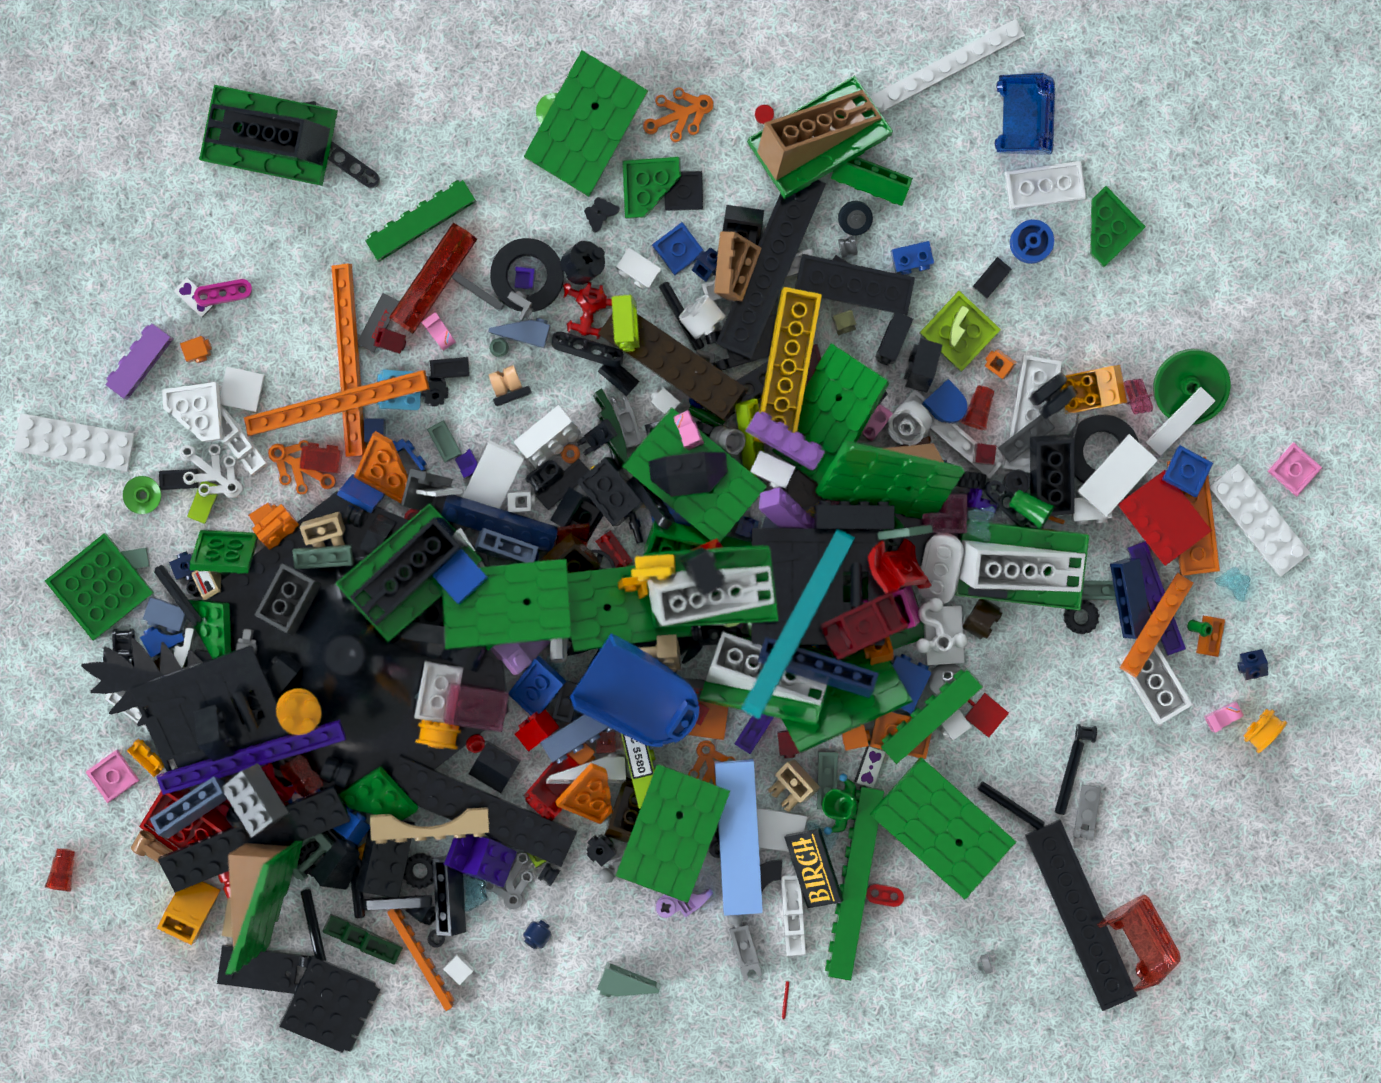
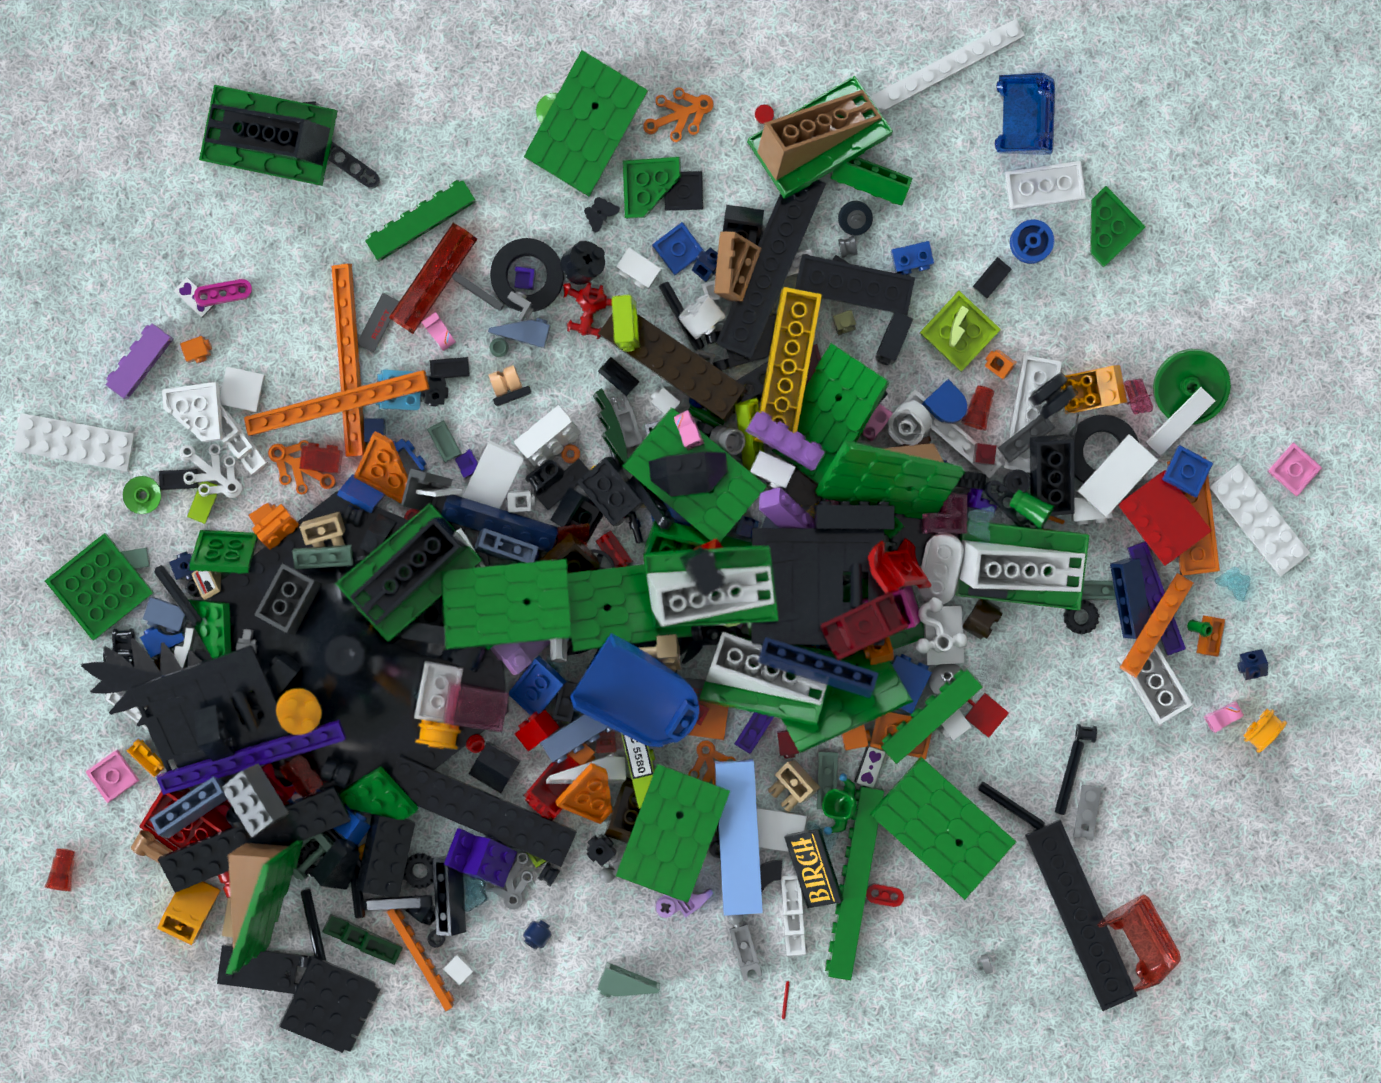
(388, 827): tan arch -> none
(390, 340): dark red brick -> none
(460, 576): blue tile -> none
(588, 347): black beam -> none
(598, 436): black hinge -> none
(632, 584): light orange bracket -> none
(656, 565): yellow bracket -> none
(798, 624): teal beam -> none
(904, 532): sand green tile -> none
(922, 365): black brick -> none

